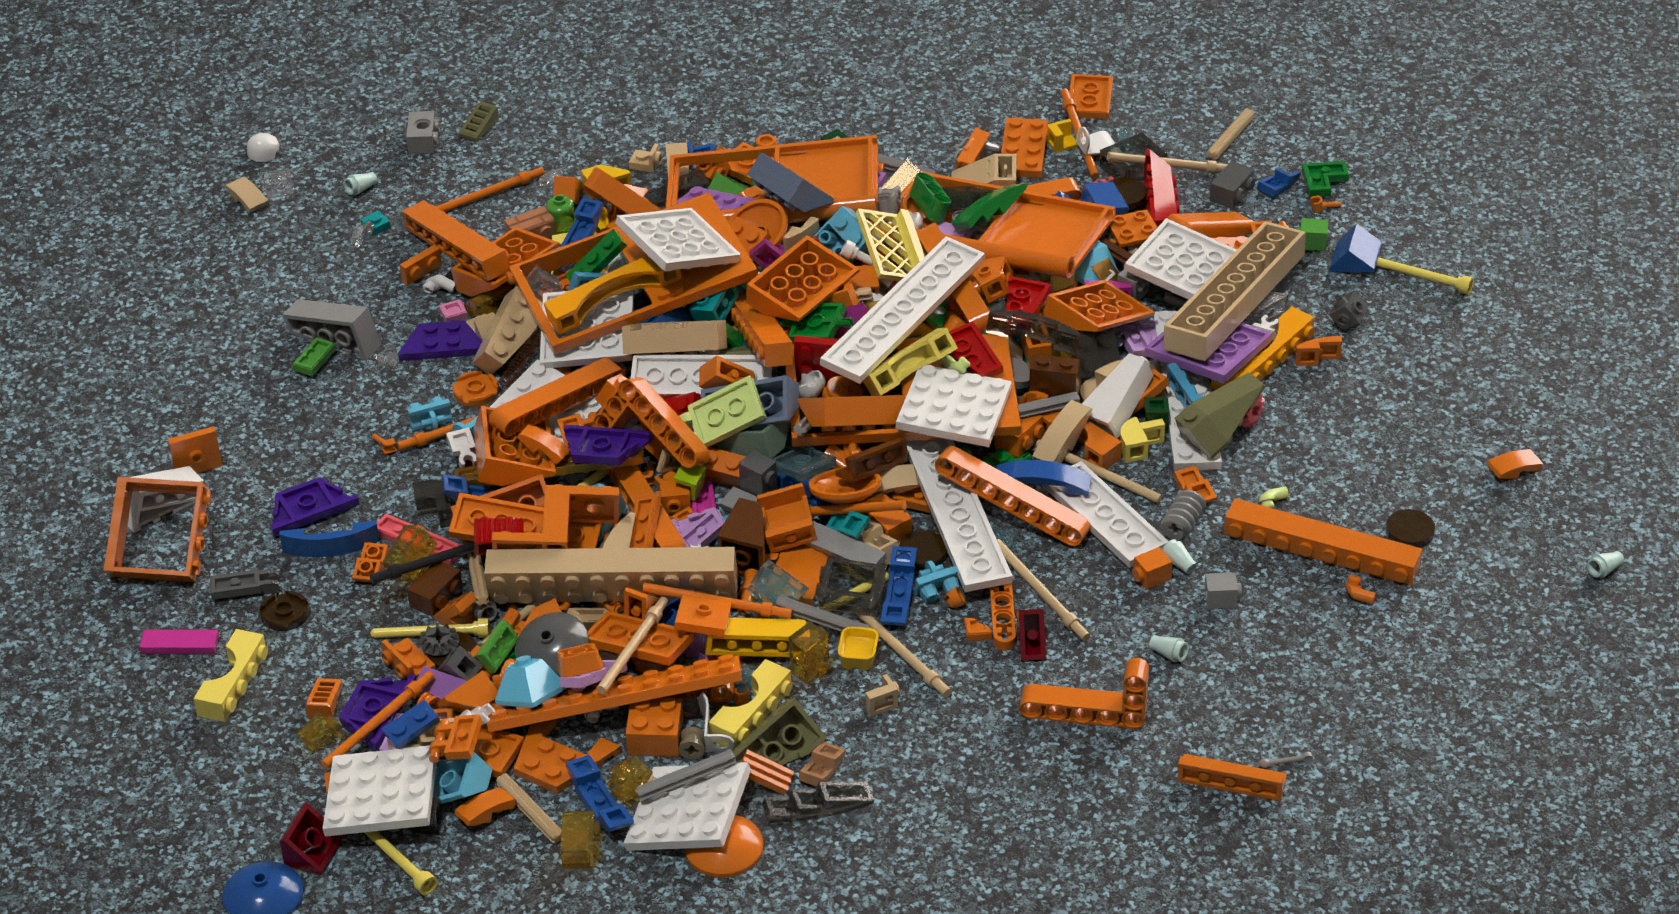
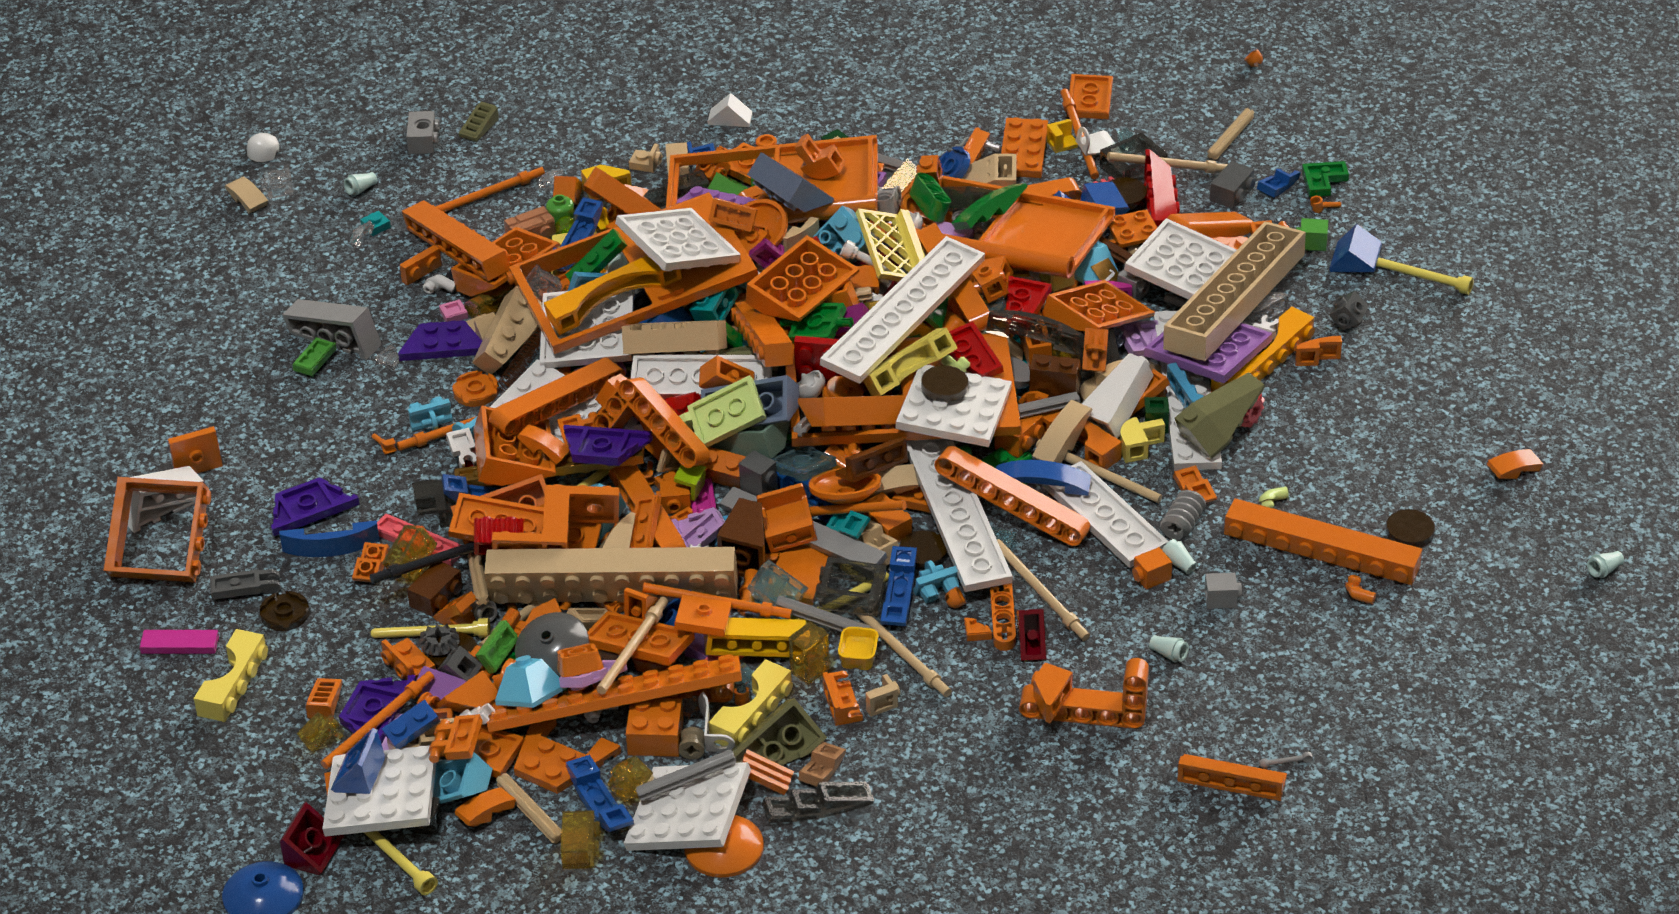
(360, 766): none -> blue slope
(730, 113): none -> white slope
(733, 214): none -> orange tile
(817, 162): none -> orange brick
(841, 698): none -> orange hinge
(931, 166): none -> orange brick
(944, 383): none -> dark brown tile
(955, 162): none -> blue tile
(1051, 689): none -> orange slope
(1095, 350): none -> orange hips
(1254, 58): none -> orange hinge

